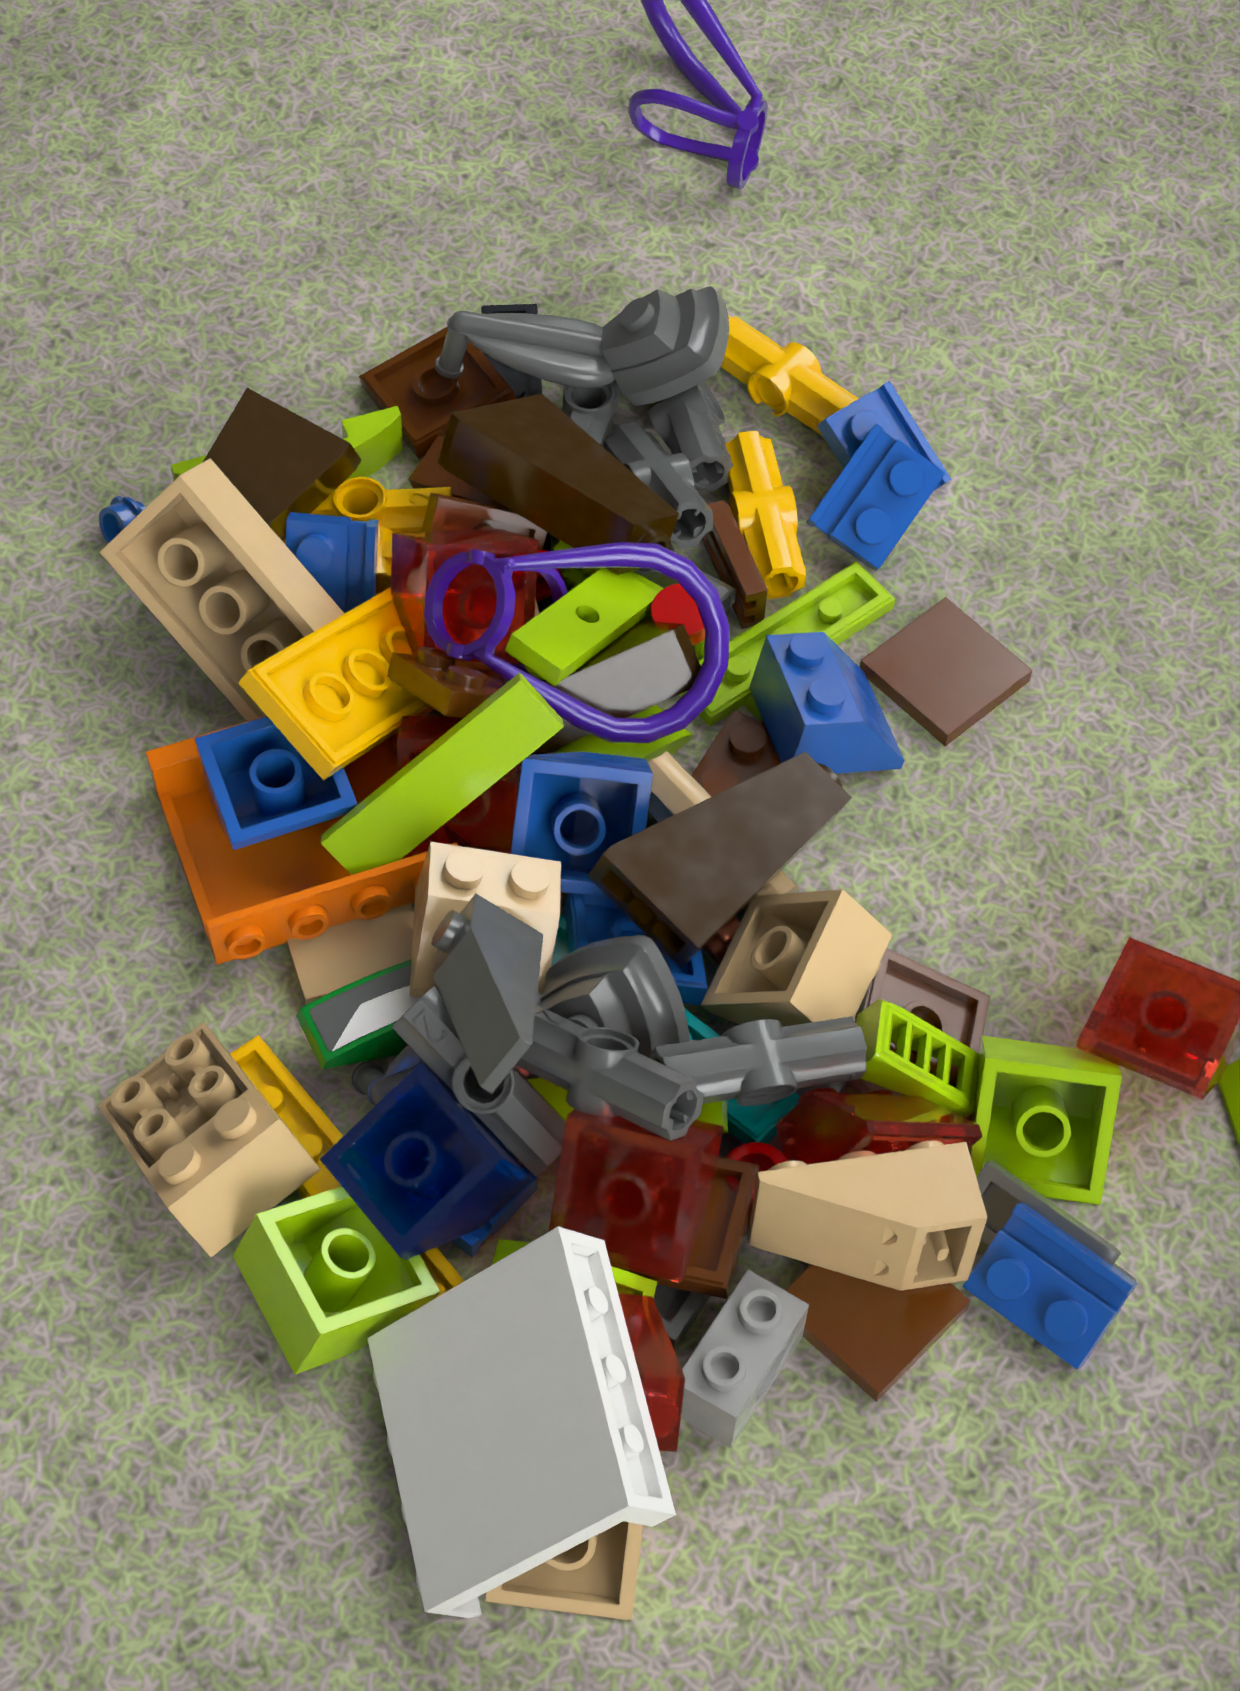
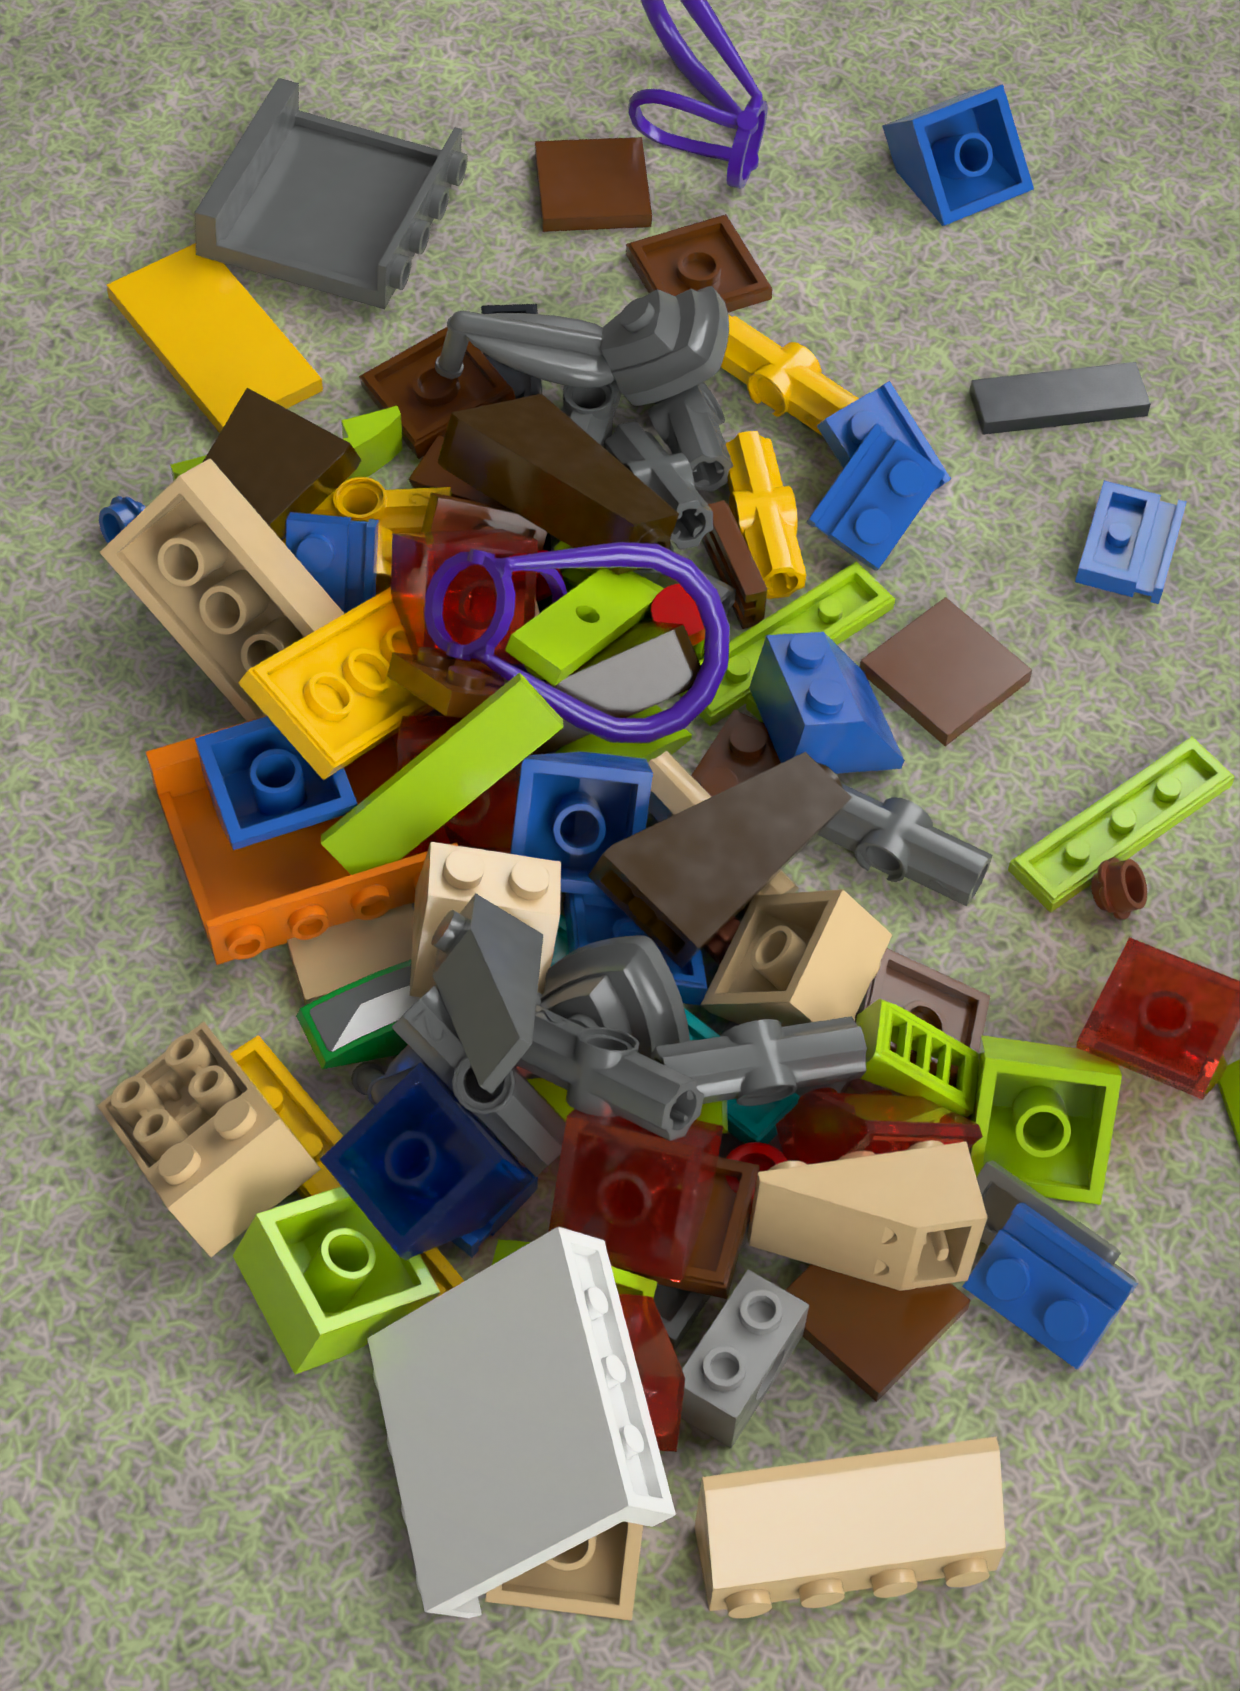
(212, 334): none -> yellow tile
(326, 201): none -> dark grey panel
(593, 184): none -> reddish brown tile
(699, 258): none -> reddish brown tile
(851, 1526): none -> tan slope
(903, 843): none -> dark grey piece
(960, 154): none -> blue slope
(1059, 398): none -> tile
(1119, 887): none -> copper plate
(1121, 823): none -> lime tile
(1130, 542): none -> plate

